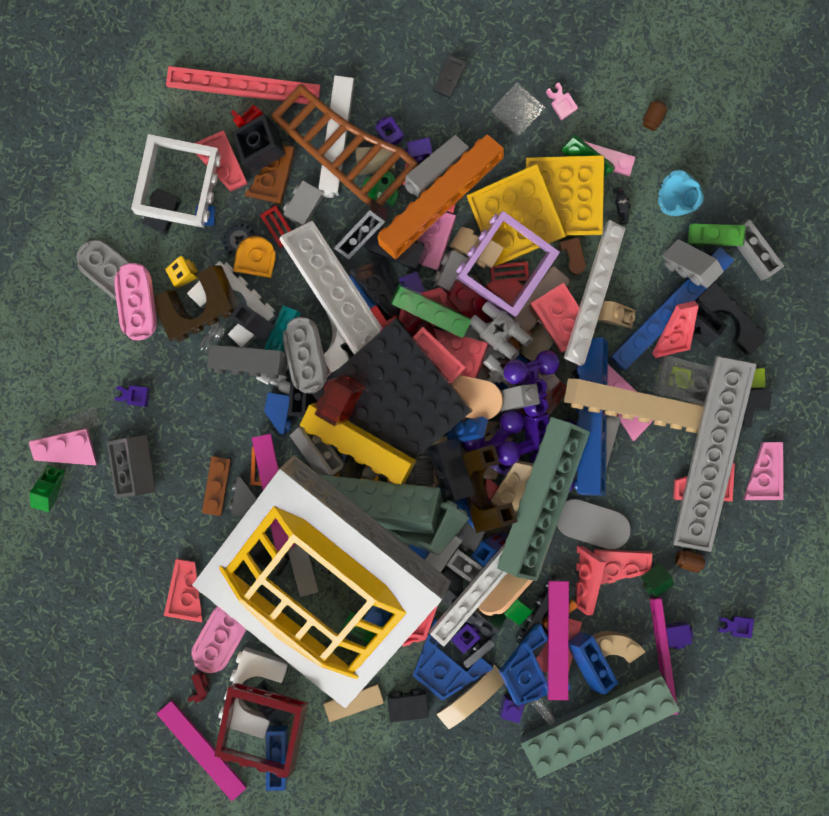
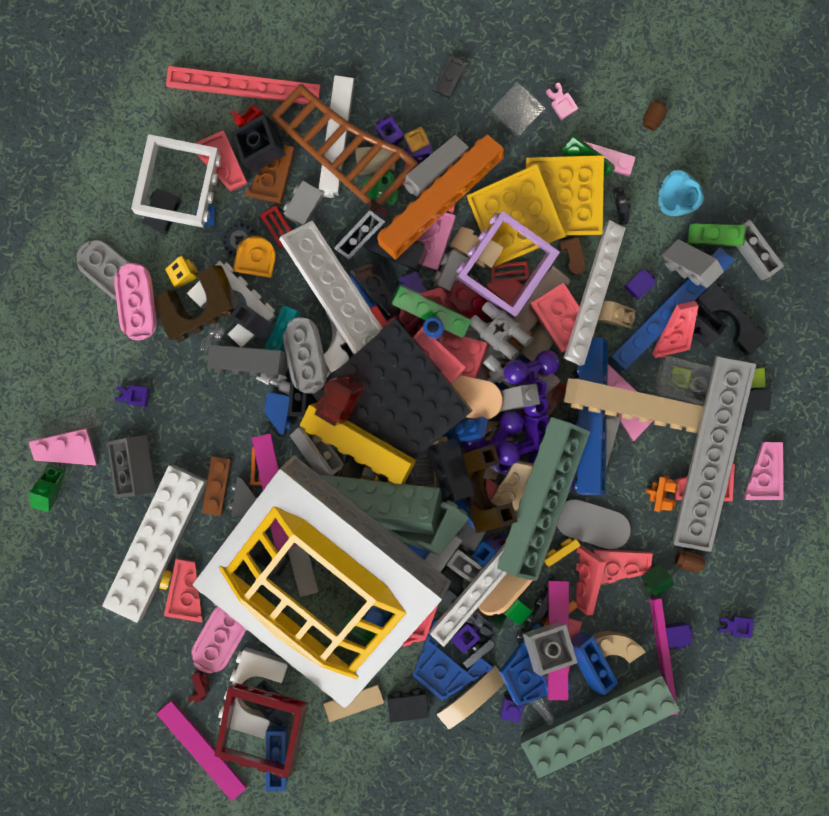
(154, 543): none -> white brick
(165, 579): none -> yellow tile
(417, 139): none -> pearl gold tile
(433, 328): none -> blue brick
(550, 648): none -> light grey brick
(555, 555): none -> yellow plate
(640, 284): none -> dark purple brick
(665, 485): none -> orange hips

